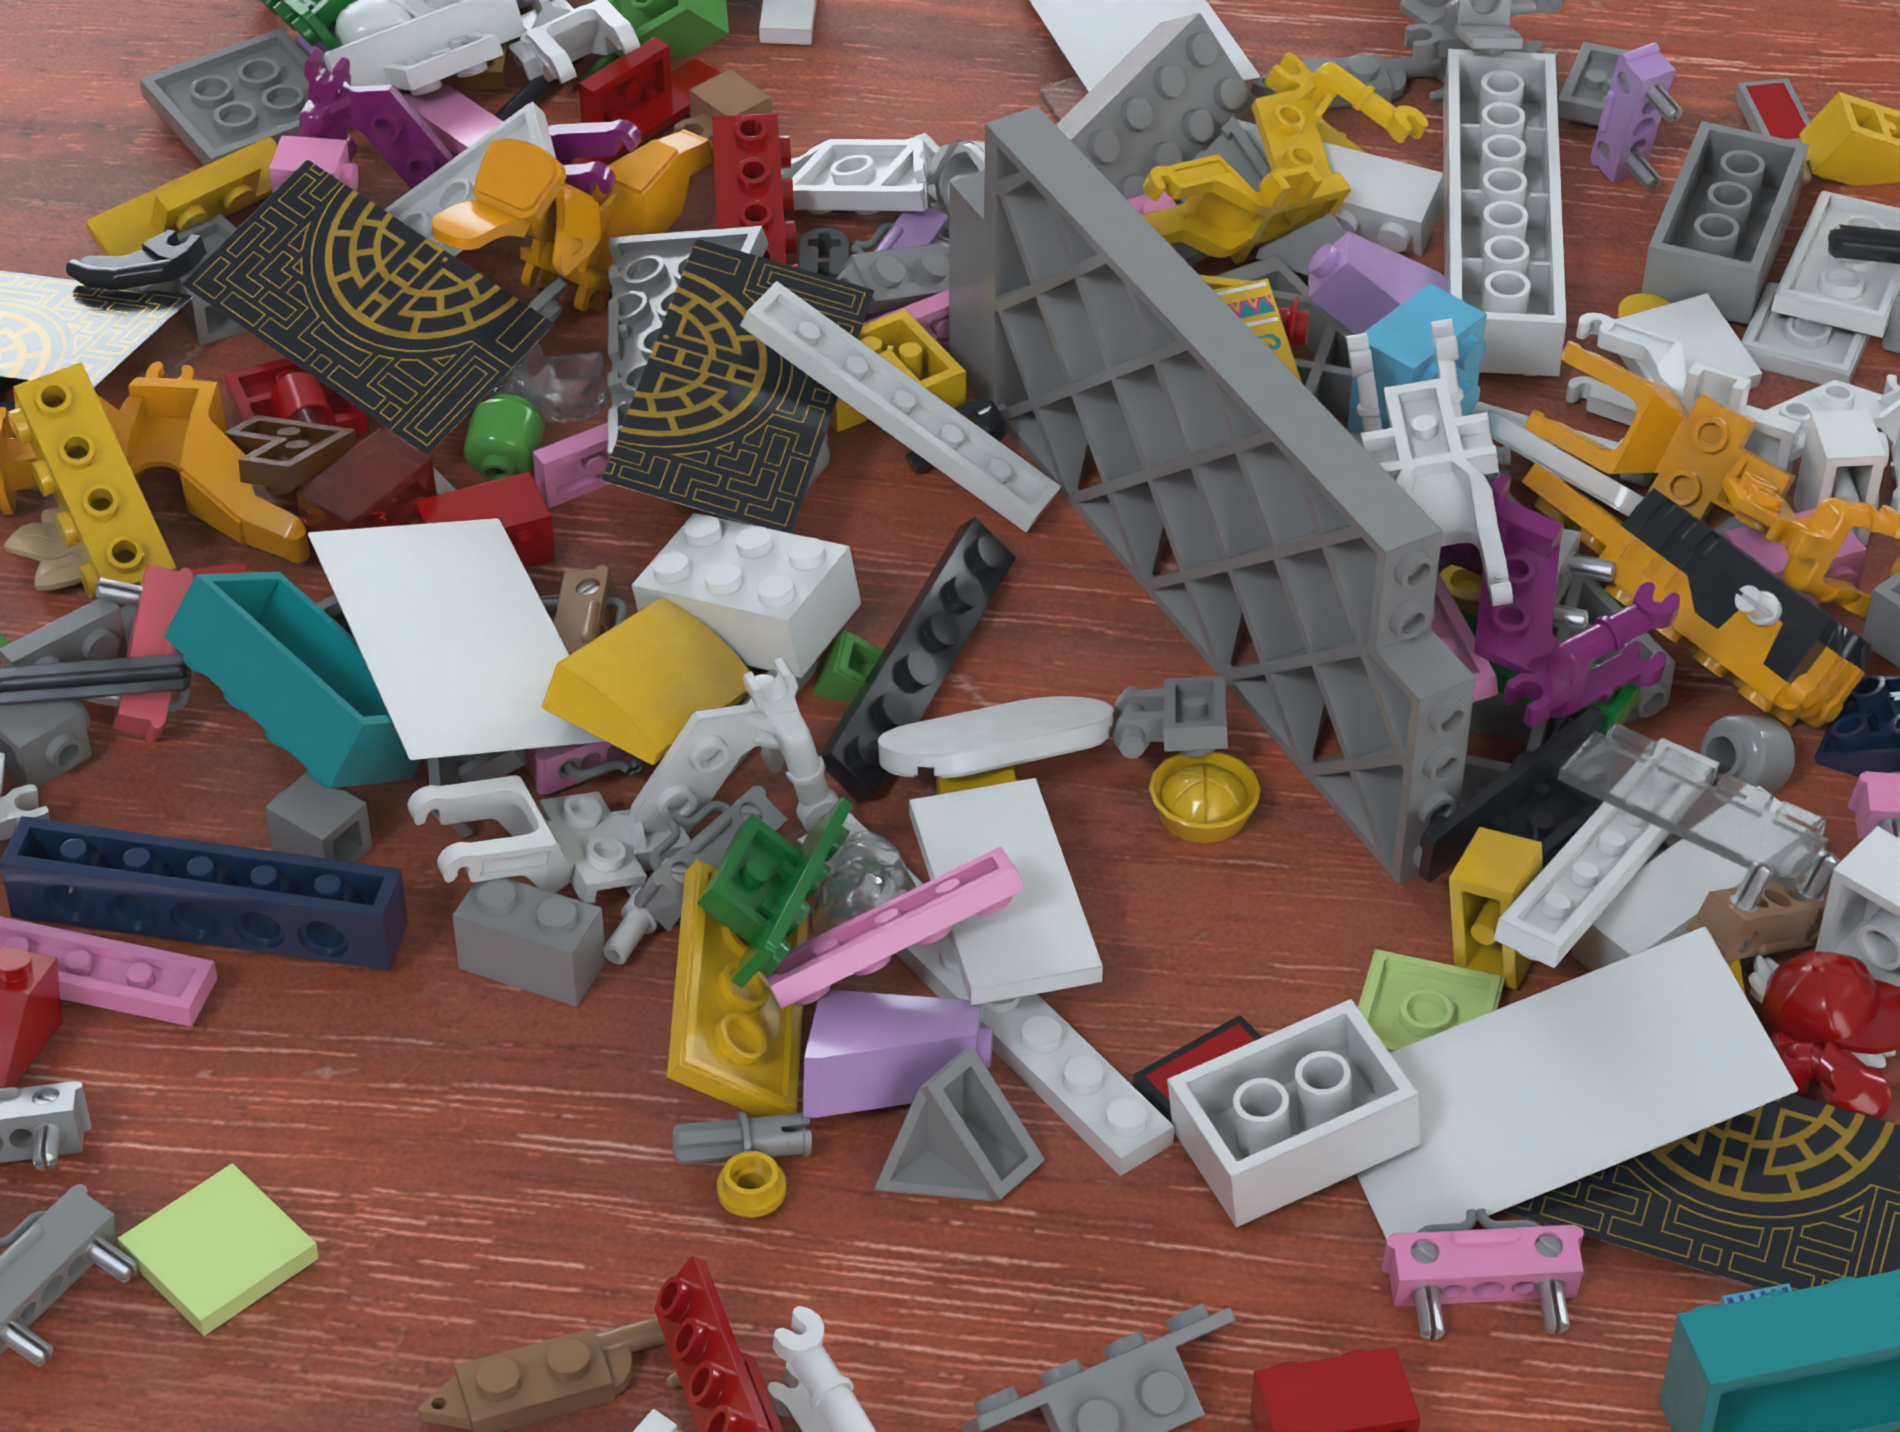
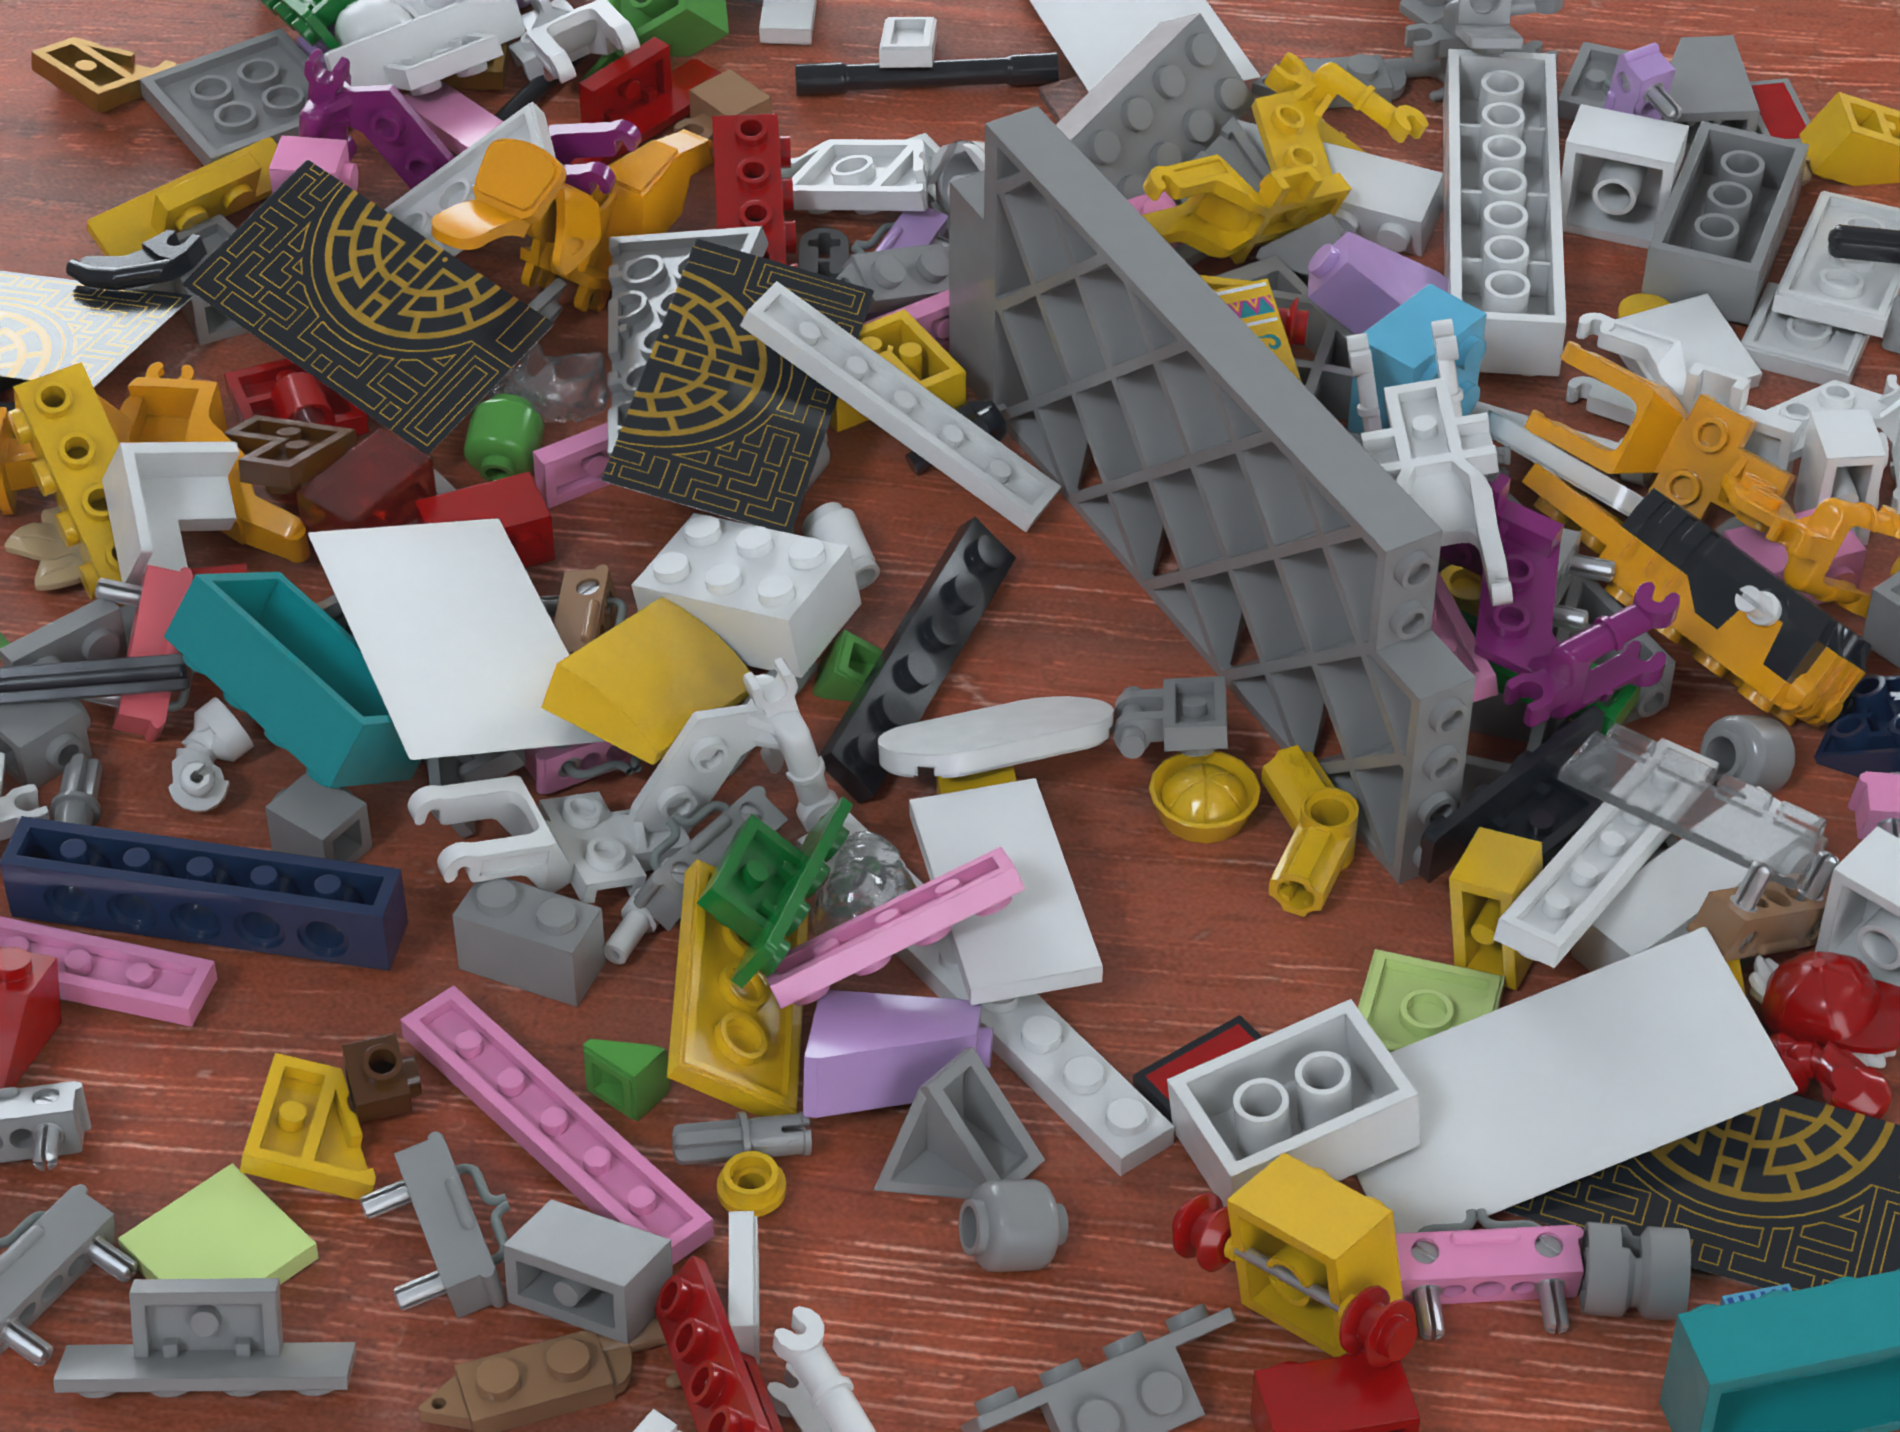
(78, 792): none -> light grey axle
(93, 73): none -> pearl gold wing
(164, 490): none -> white panel
(205, 1339): none -> light grey bracket
(216, 735): none -> white arm
(307, 1131): none -> yellow wing
(380, 1078): none -> reddish brown plate
(449, 1225): none -> light grey piece
(553, 1122): none -> bright pink plate
(587, 1270): none -> light grey brick
(626, 1075): none -> bright green slope
(744, 1282): none -> white tile
(840, 525): none -> white cone
(908, 42): none -> white tile
(1011, 70): none -> black piece
(1012, 1225): none -> light grey head
(1307, 1258): none -> yellow brick
(1322, 825): none -> yellow piece
(1619, 174): none -> white brick
(1635, 1271): none -> light grey wheel
(1712, 85): none -> light grey slope

